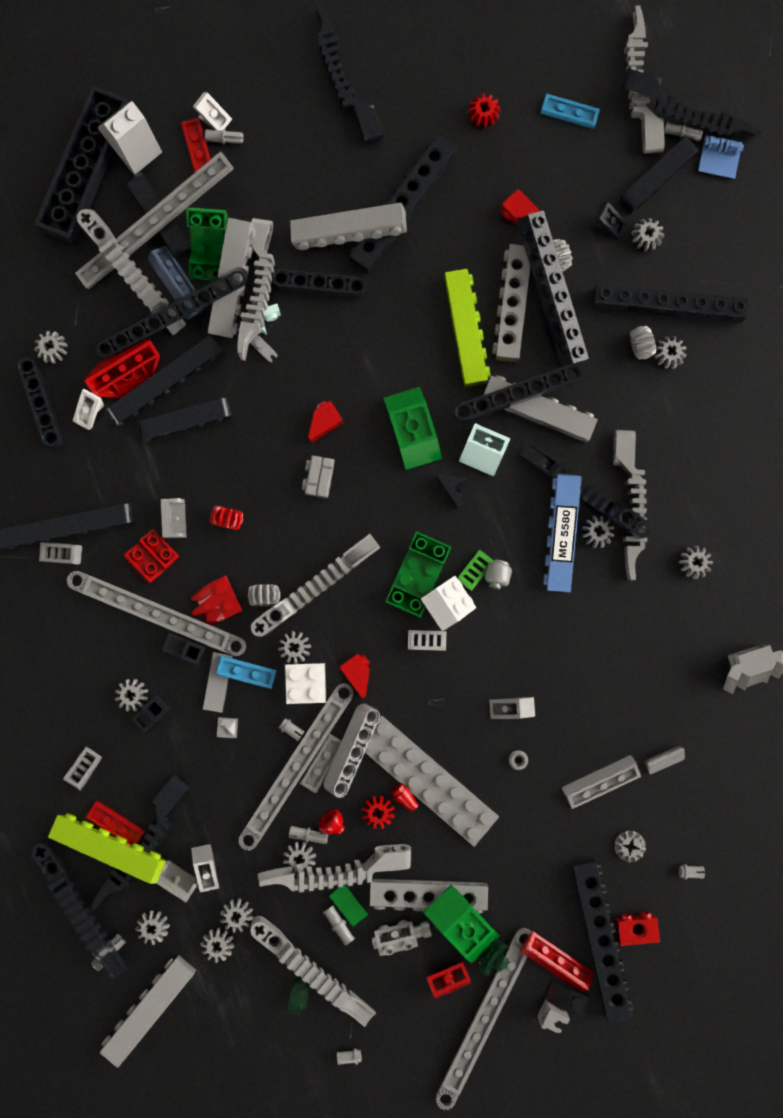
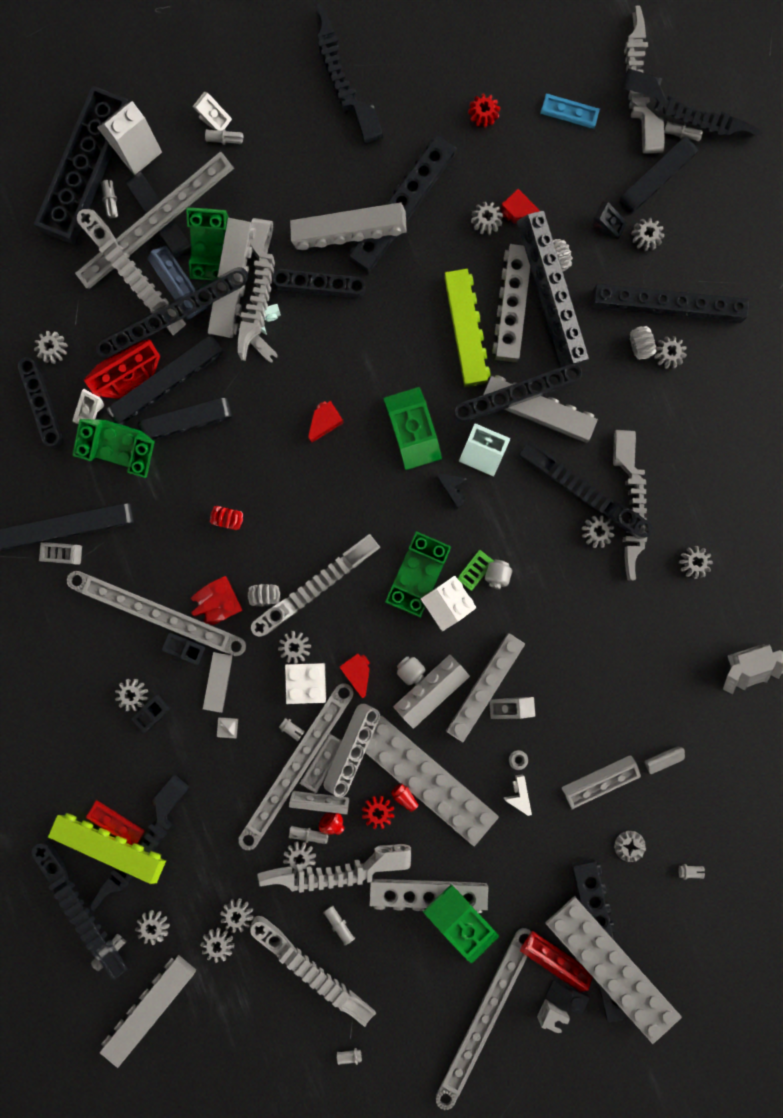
(77, 764): light grey slope -> none
(109, 199): none -> light grey axle
(114, 444): none -> green slope
(151, 556): red slope -> none
(173, 518): light grey hinge -> none
(177, 881): light grey hinge -> none
(196, 143): red tile -> none
(205, 868): light grey slope -> none
(245, 672): dark azure tile -> none
(298, 996): clear green piece -> none
(319, 476): light grey brick -> none
(319, 802): none -> light grey tile
(348, 904): green tile -> none
(399, 937): light grey brick -> none
(410, 670): none -> light grey head
(411, 640): light grey slope -> none
(431, 691): none -> light grey brick
(448, 980): red brick -> none
(485, 687): none -> light grey brick
(492, 214): none -> light grey gear
(495, 958): clear green piece -> none
(521, 800): none -> white slope
(563, 532): medium blue brick -> none
(613, 970): none -> light grey plate
(648, 934): red brick -> none
(720, 156): medium blue hinge -> none

